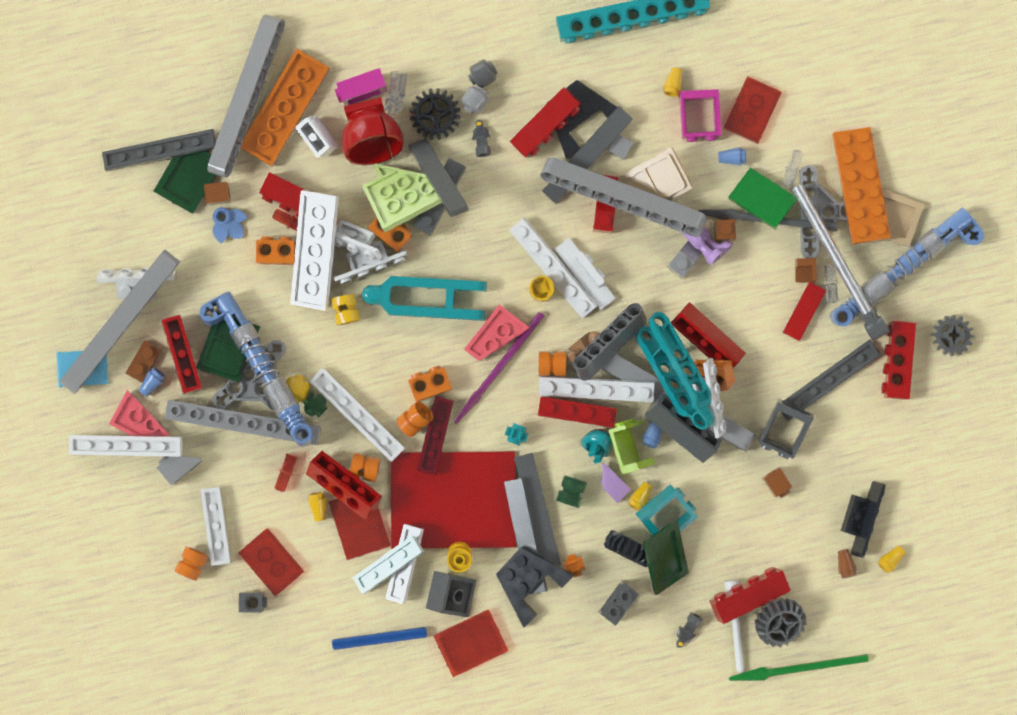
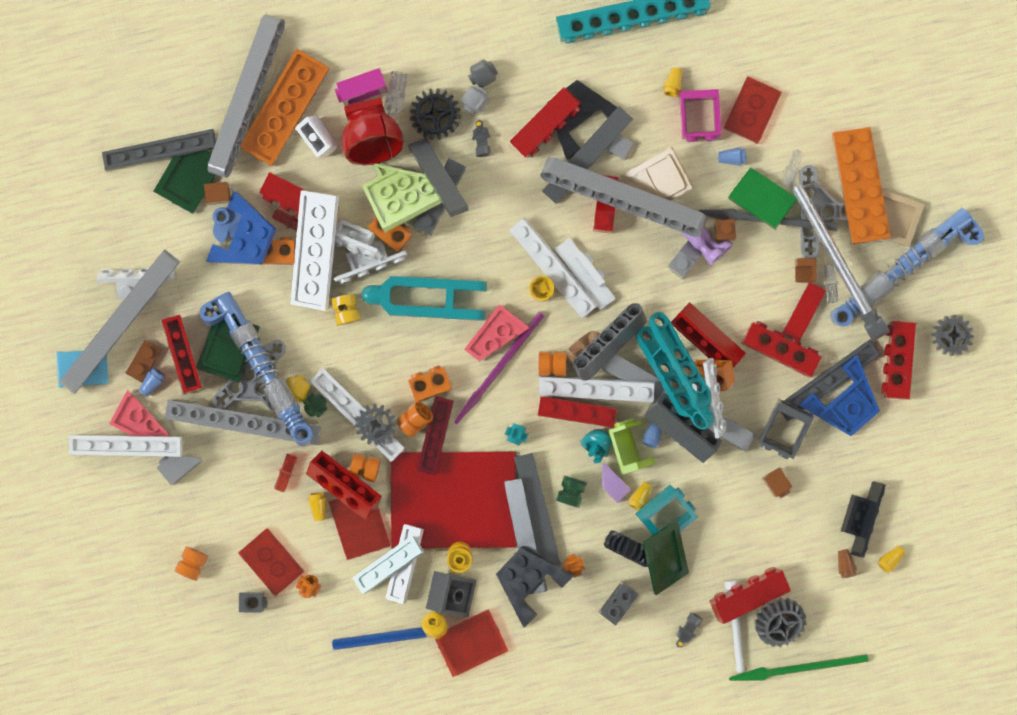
(215, 526): white plate -> none
(250, 238): none -> blue wing
(308, 586): none -> orange gear
(367, 421): none -> dark grey gear
(434, 625): none -> yellow head
(806, 367): none -> red brick
(851, 407): none -> blue wing

